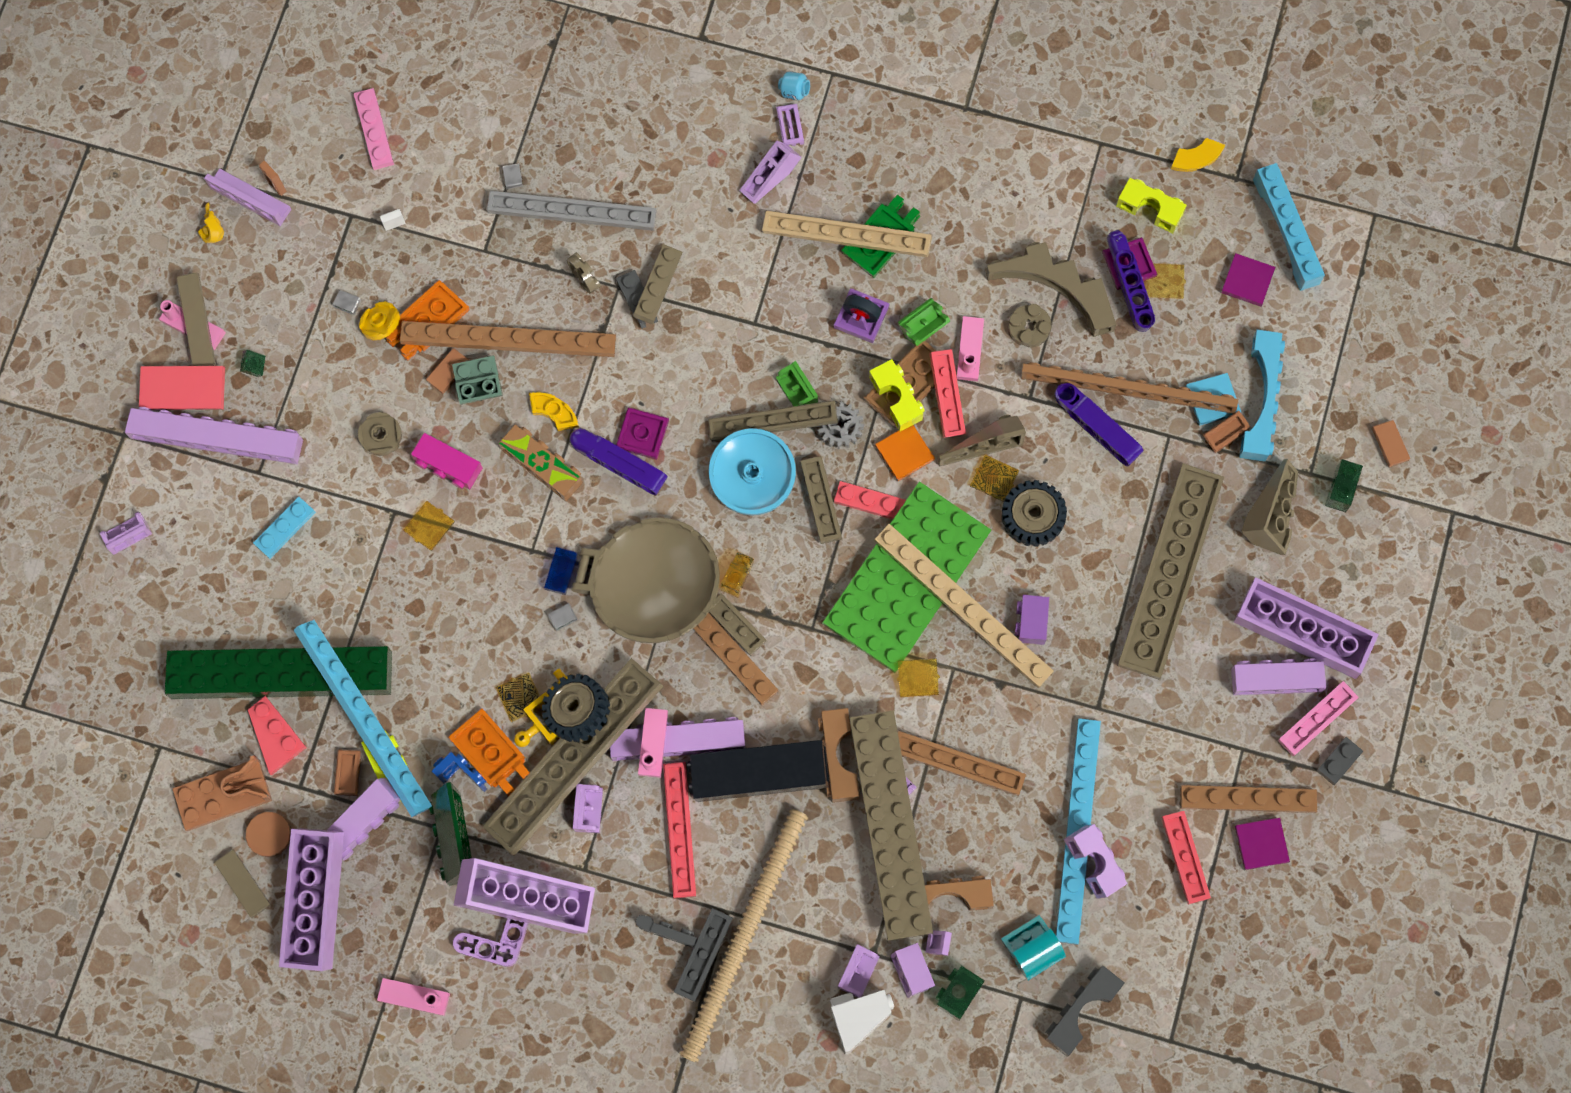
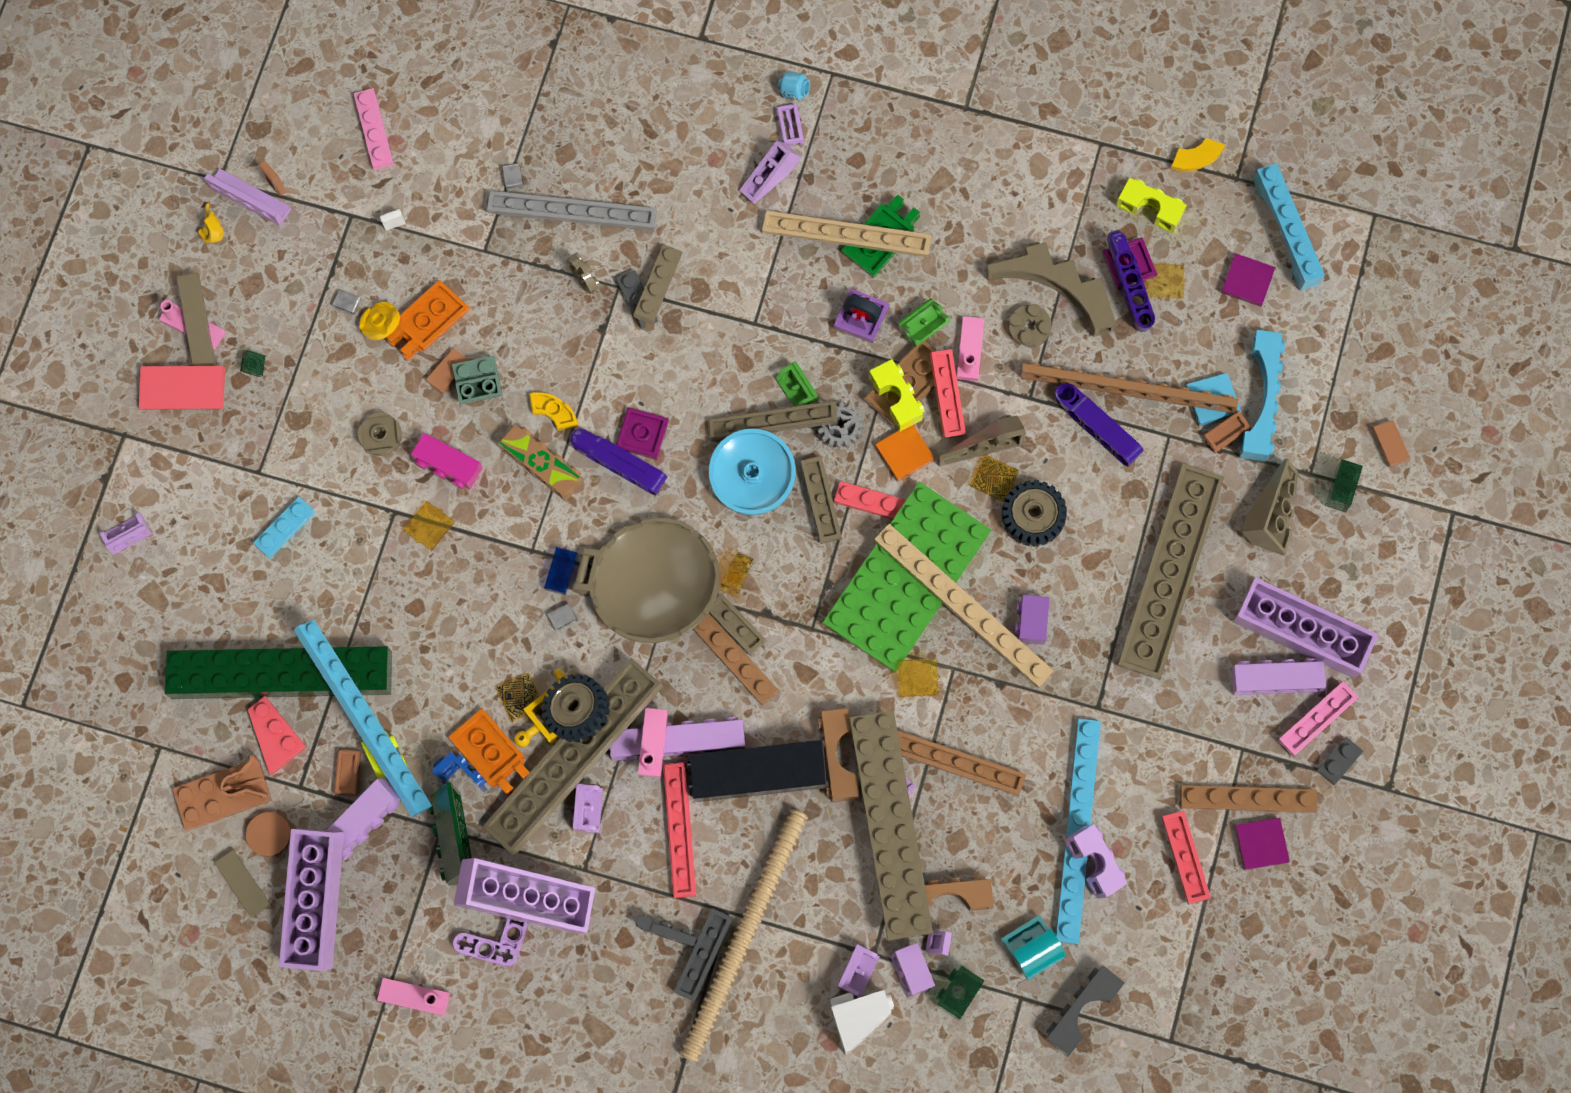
(214, 435): lavender brick -> none
(508, 339): medium nougat plate -> none

